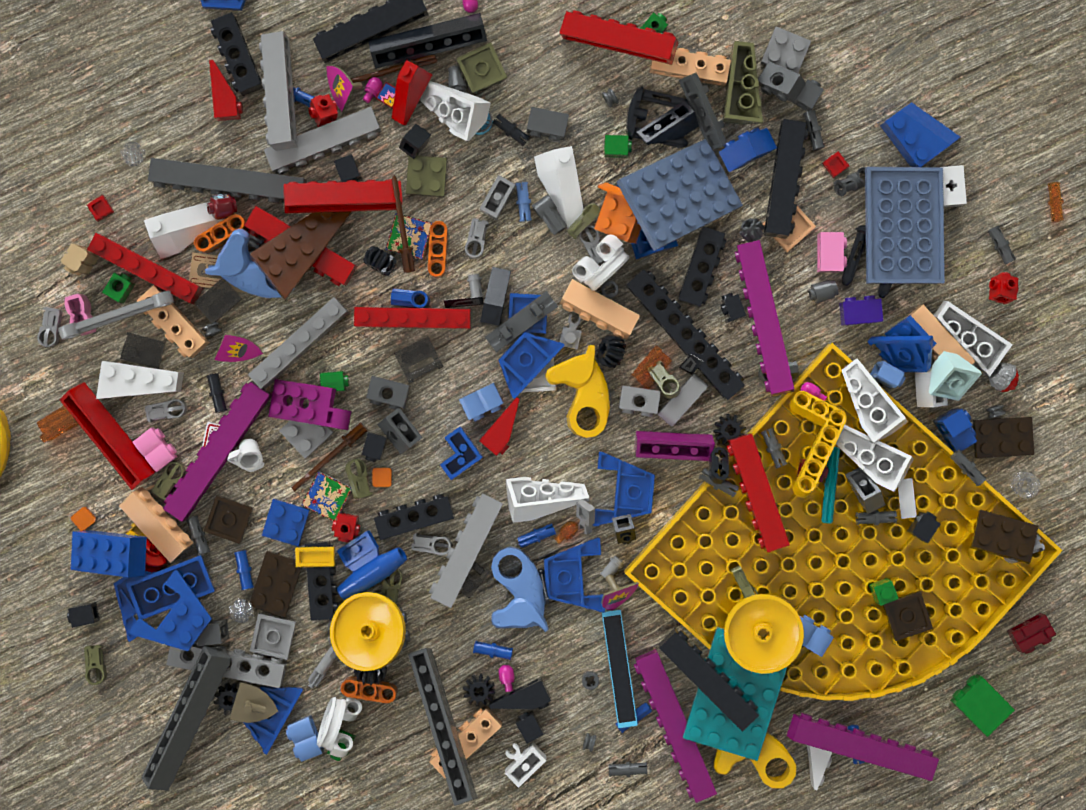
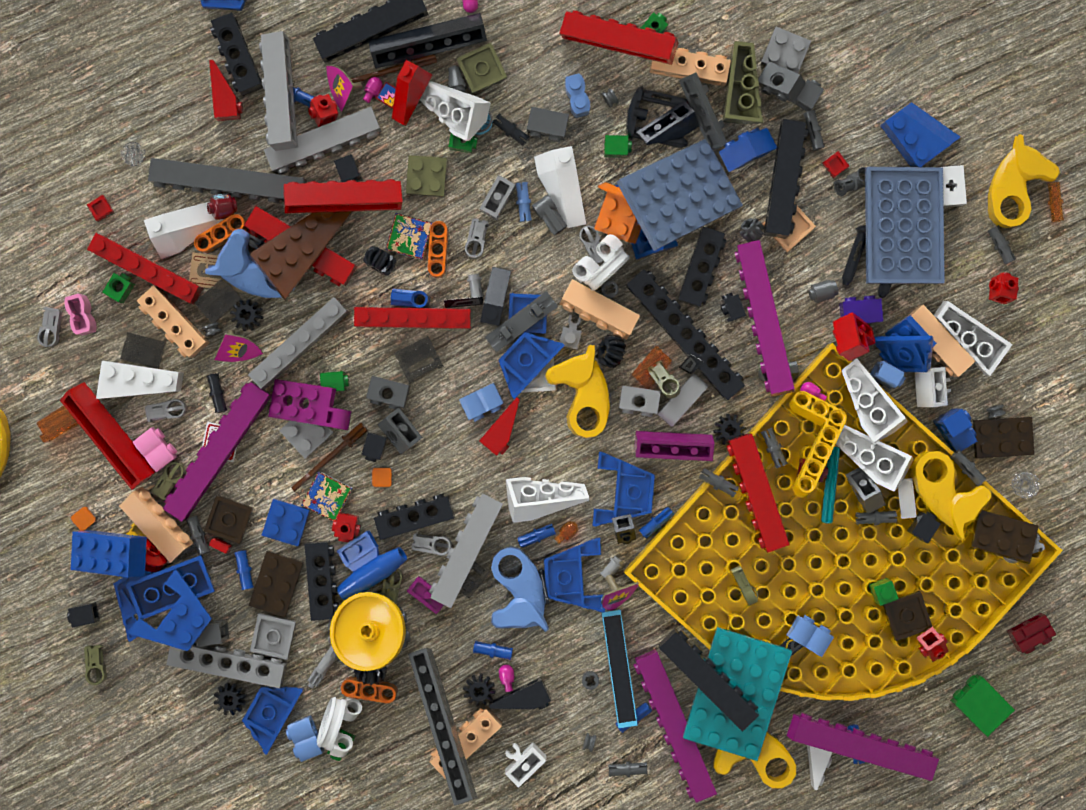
(79, 260): tan brick -> none
(156, 301): light grey piece -> none
(186, 718): dark grey brick -> none
(220, 545): none -> red tile
(241, 610): clear gear -> none
(243, 322): none -> black gear
(247, 456): white piece -> none
(252, 704): dark tan shield -> none
(315, 556): yellow tile -> none
(359, 483): olive piece -> none
(406, 252): reddish brown piece -> none
(414, 141): black brick -> none
(420, 590): none -> magenta plate
(456, 145): none -> green brick
(465, 453): blue brick -> none
(529, 726): black brick -> none
(576, 93): none -> medium blue brick
(584, 220): olive piece -> none
(586, 514): light grey plate -> none
(656, 523): none -> blue axle
(723, 465): black beam -> none
(763, 633): yellow dish -> none
(831, 252): bright pink brick -> none
(852, 336): none -> red brick
(932, 644): none -> red brick
(941, 499): none -> yellow animal
(952, 376): light aqua slope -> none
(1004, 377): light grey piece -> none
(1010, 180): none -> yellow animal

